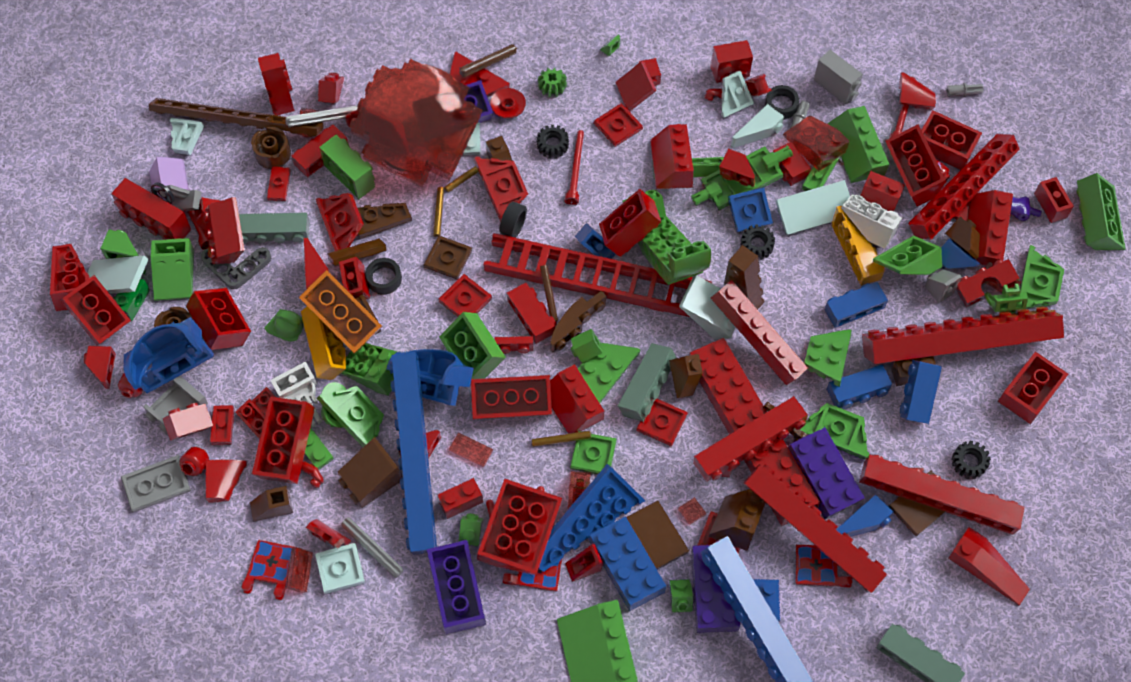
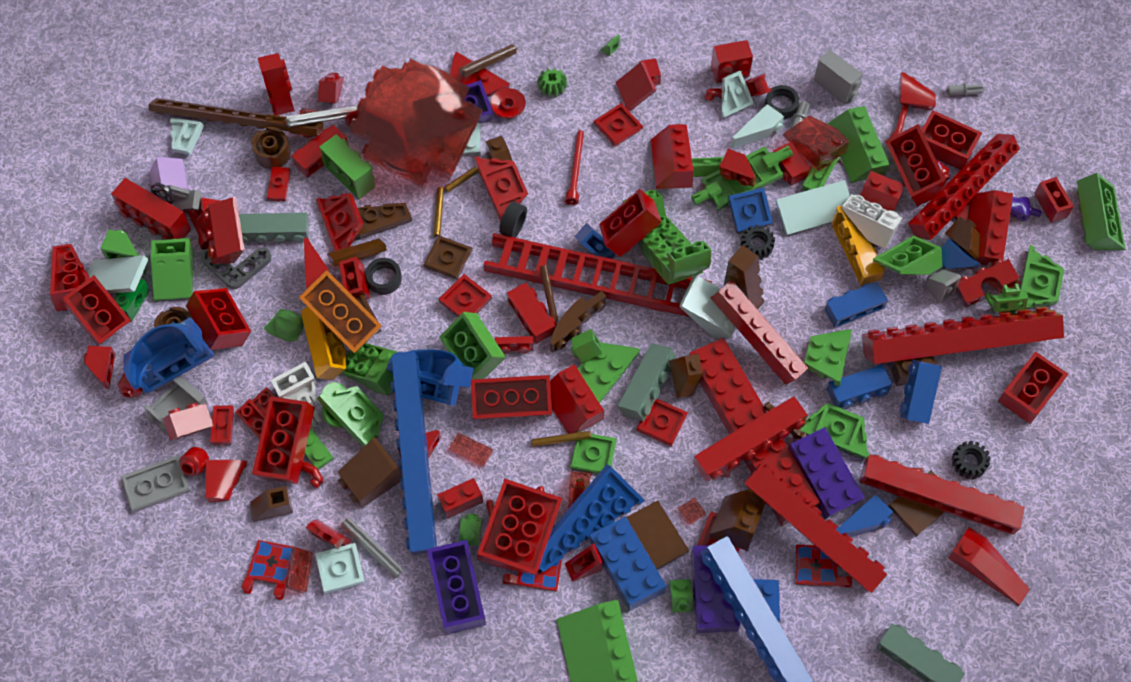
(550, 150): black tyre -> none

